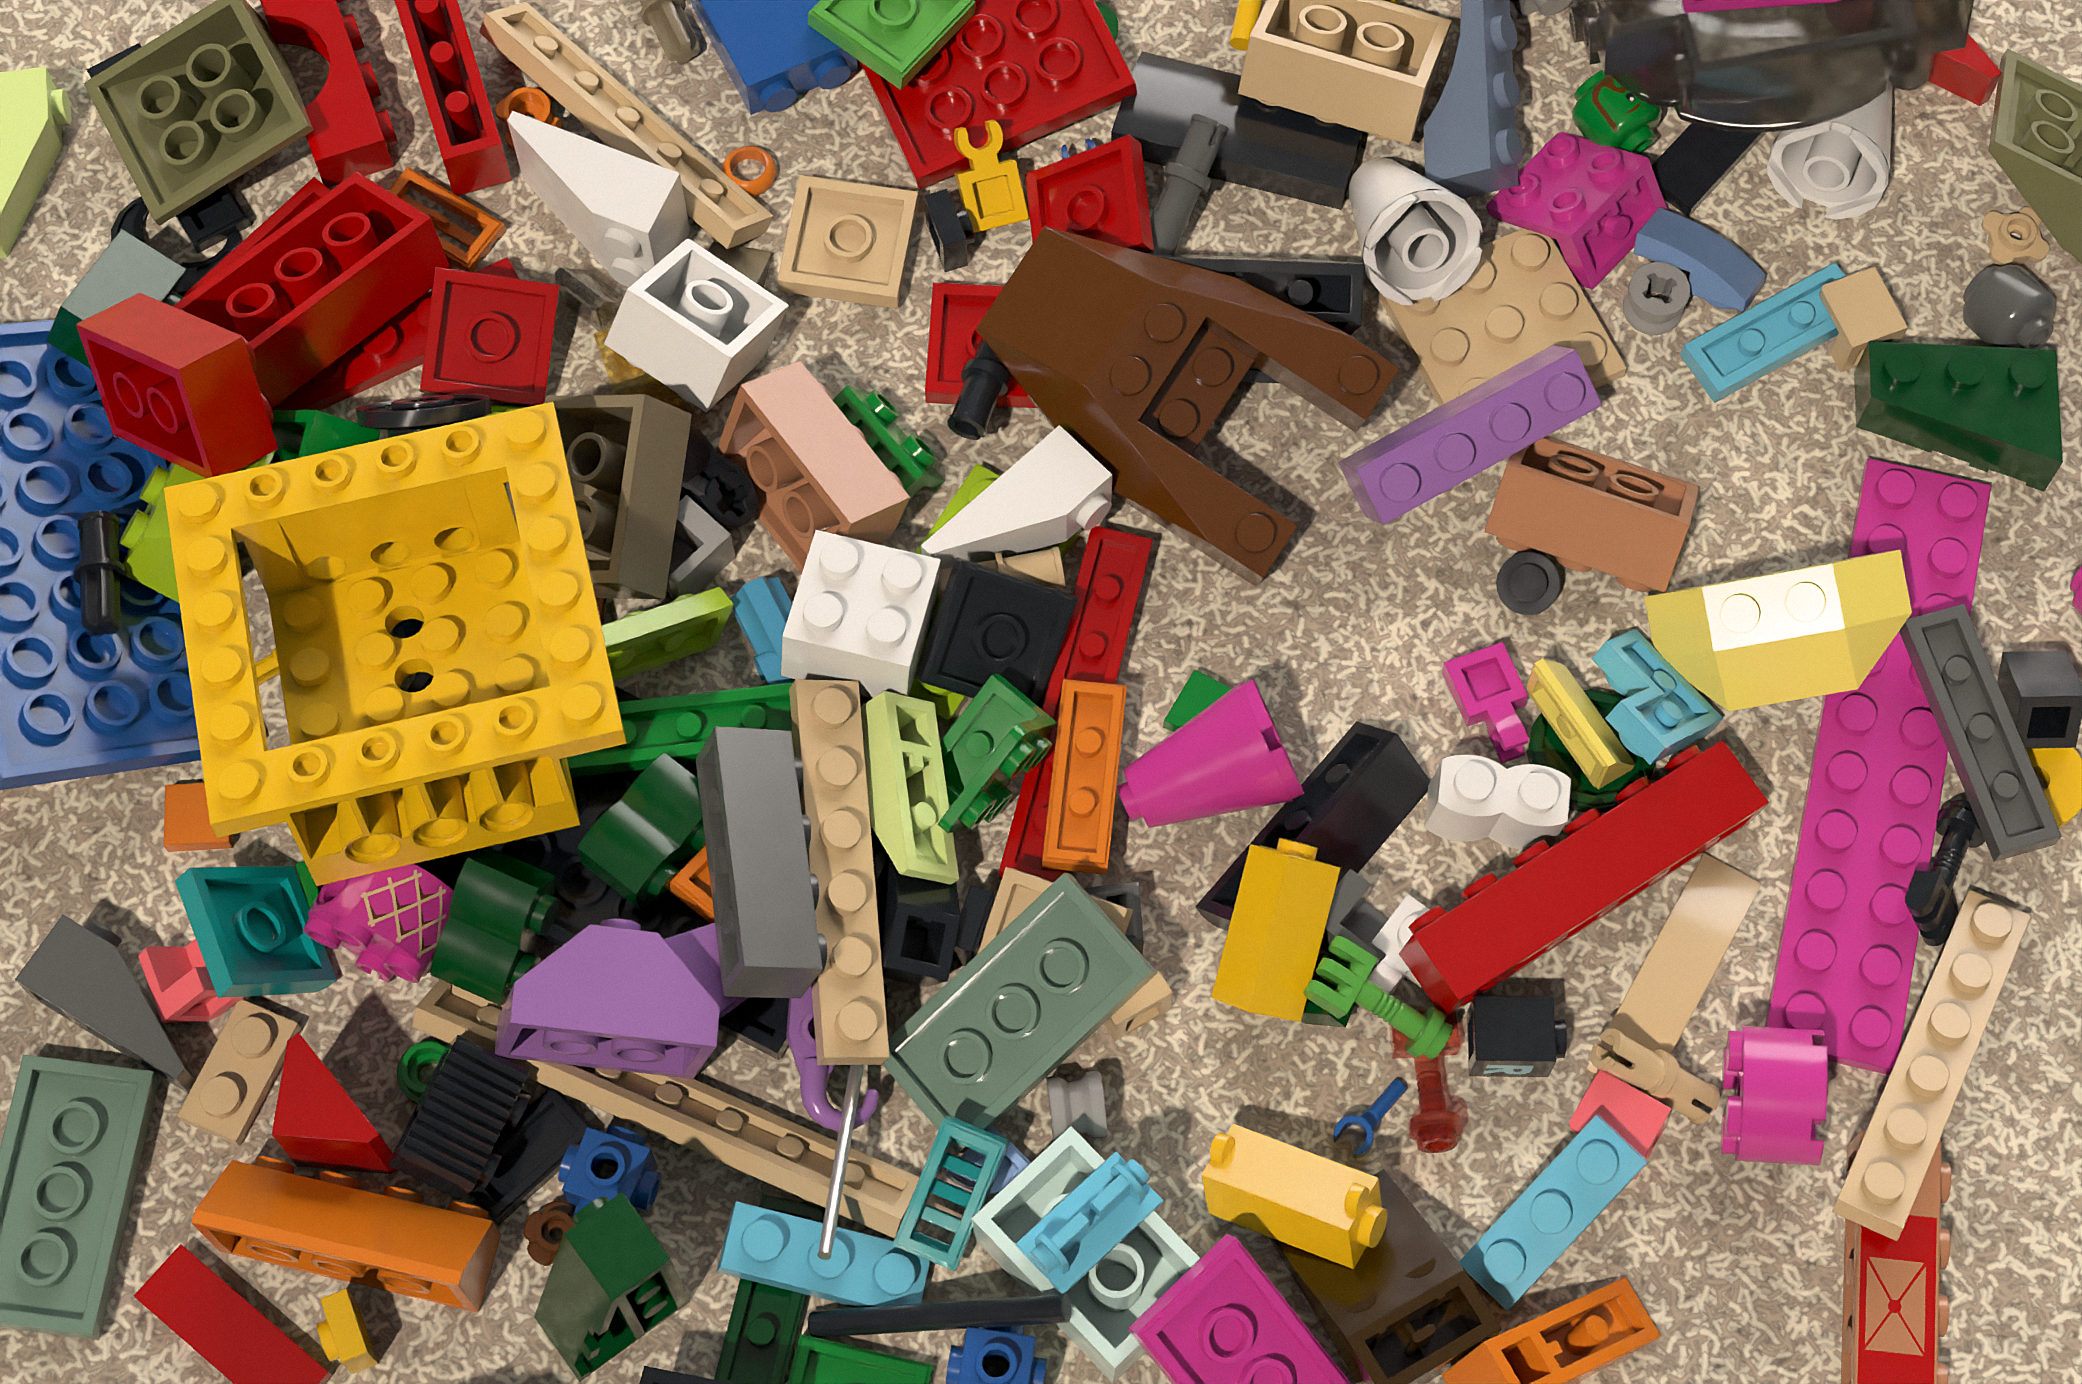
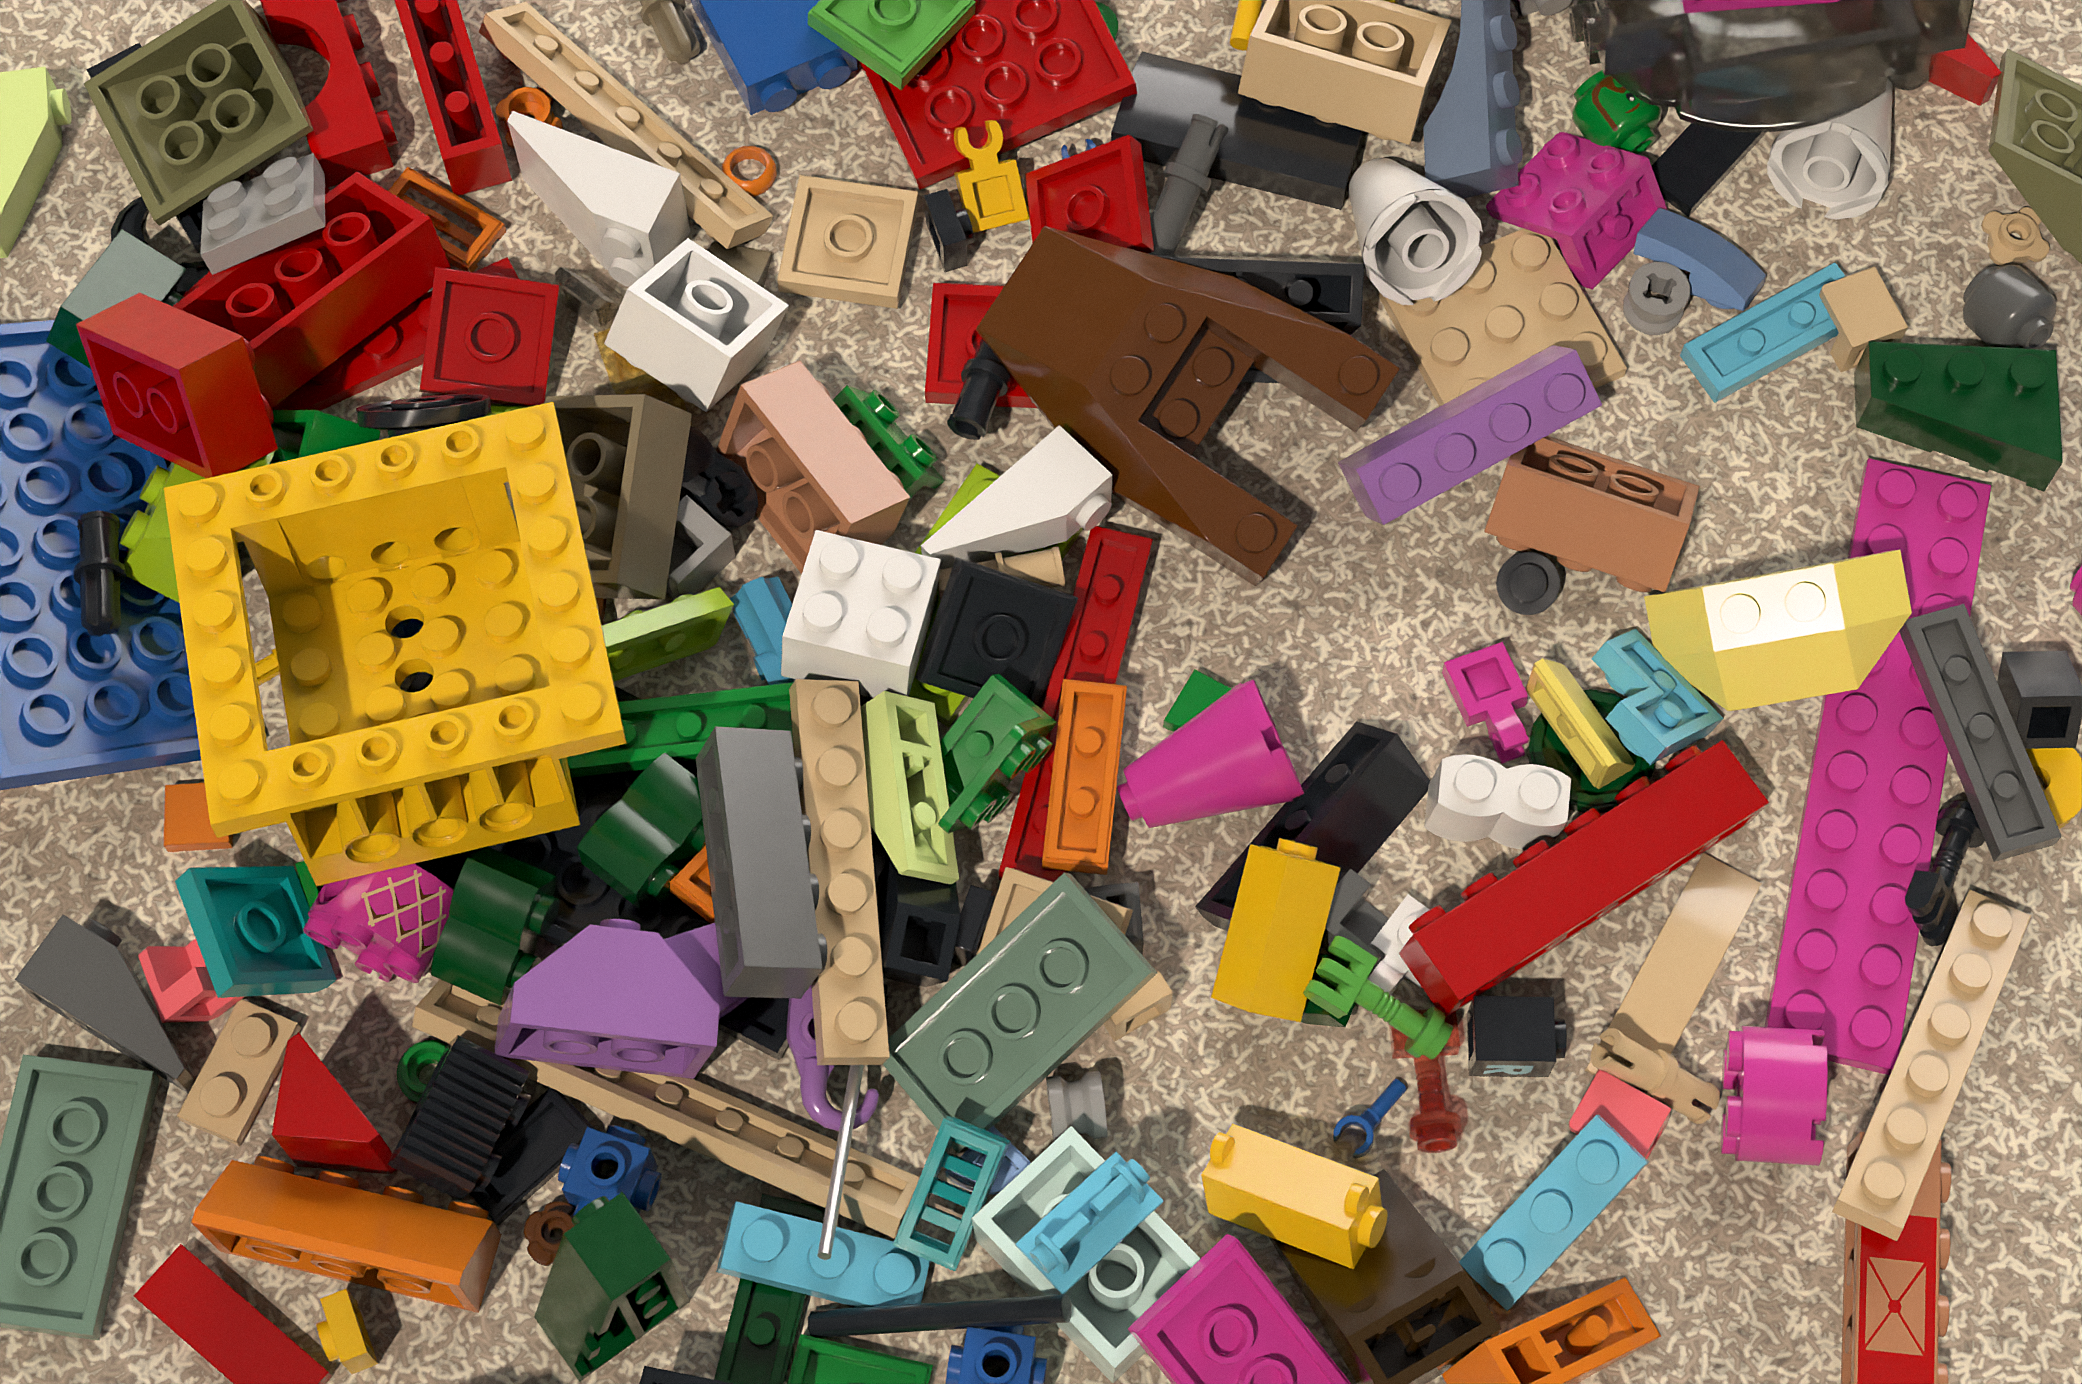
(262, 212): none -> light grey plate

